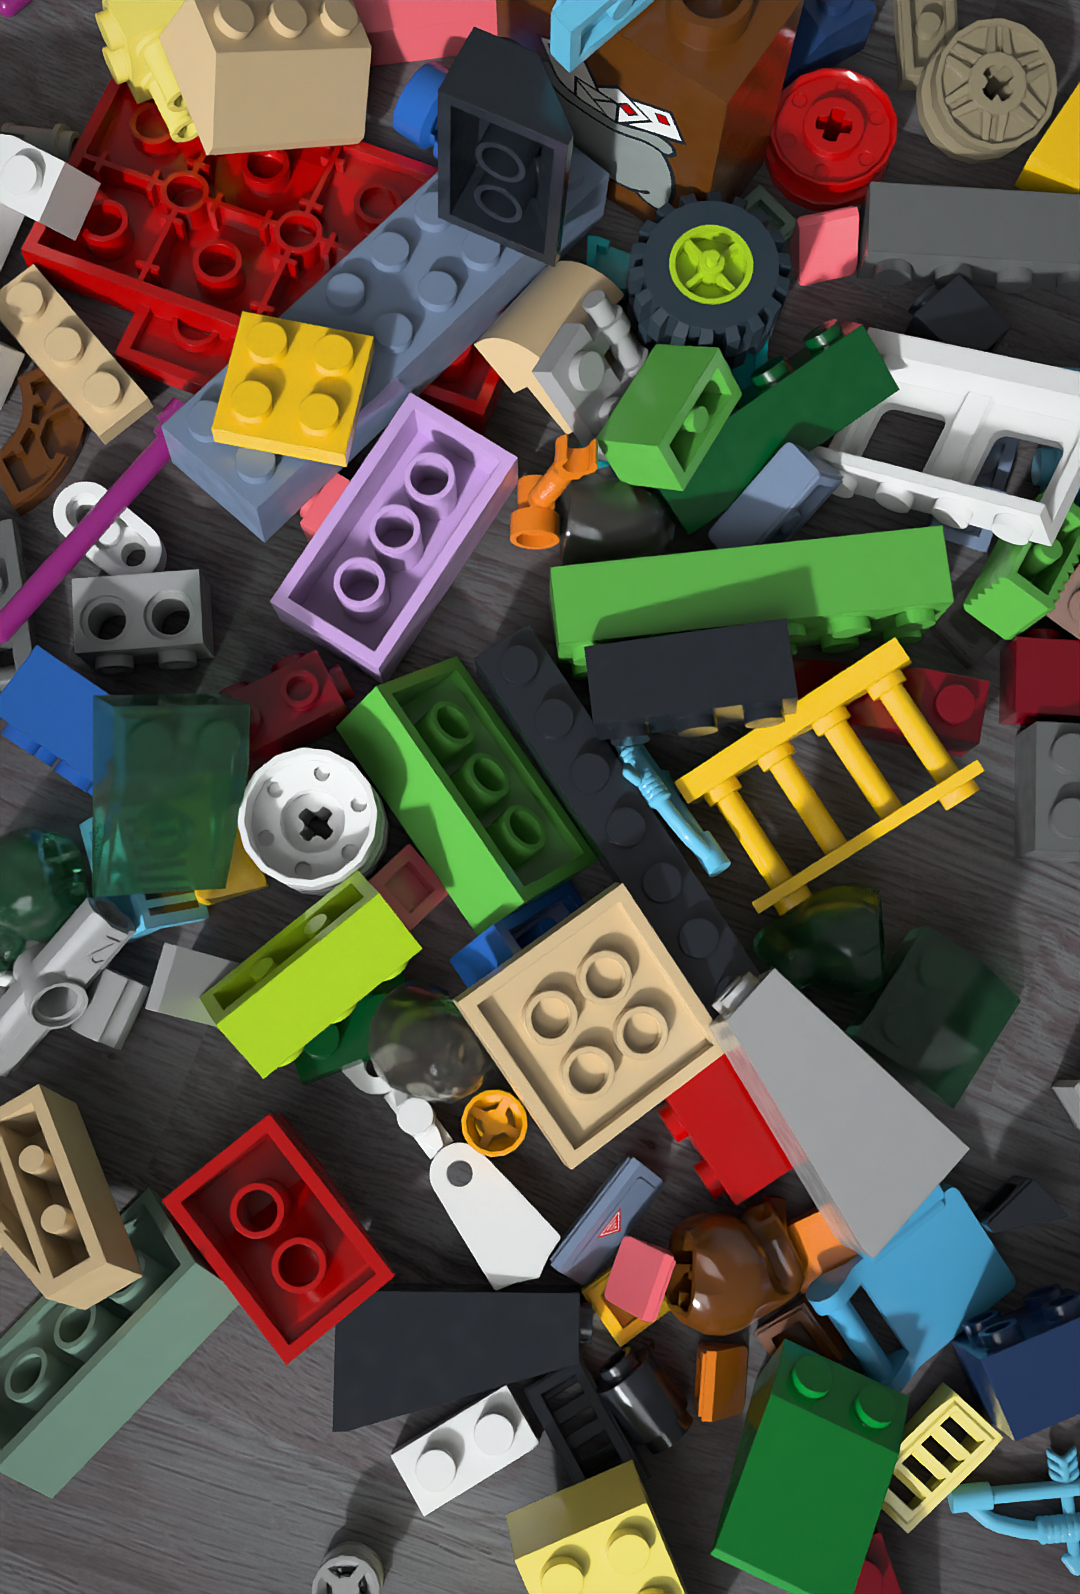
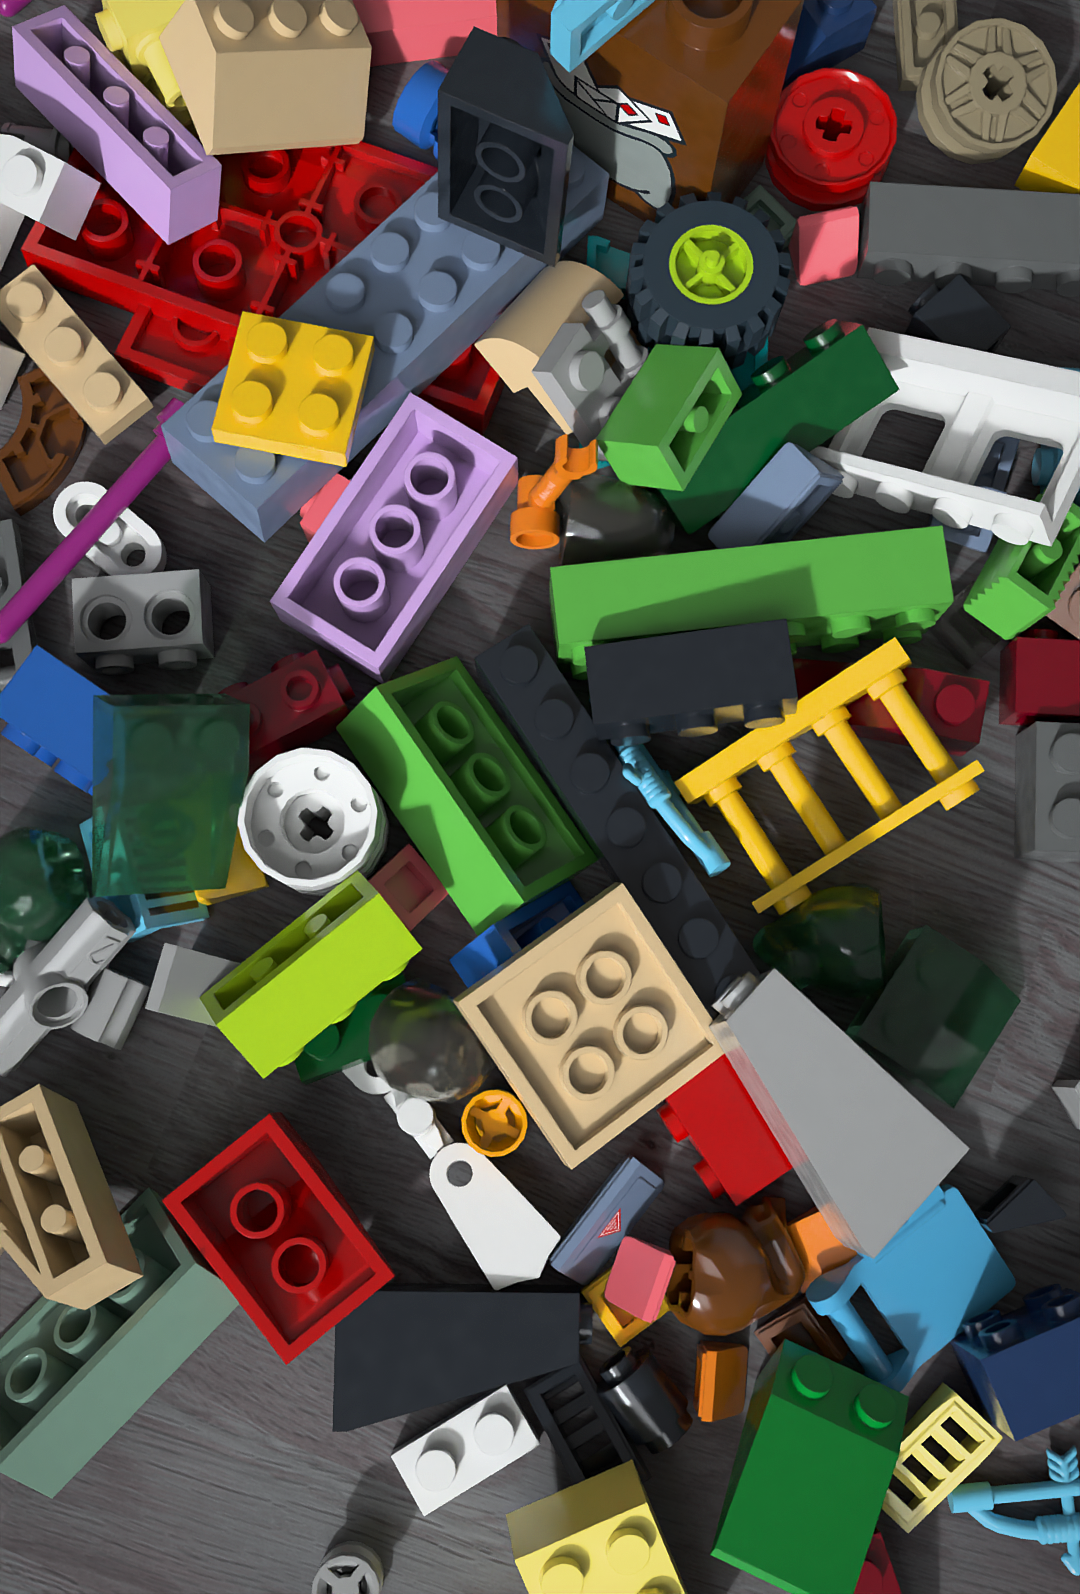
(116, 124): none -> lavender brick

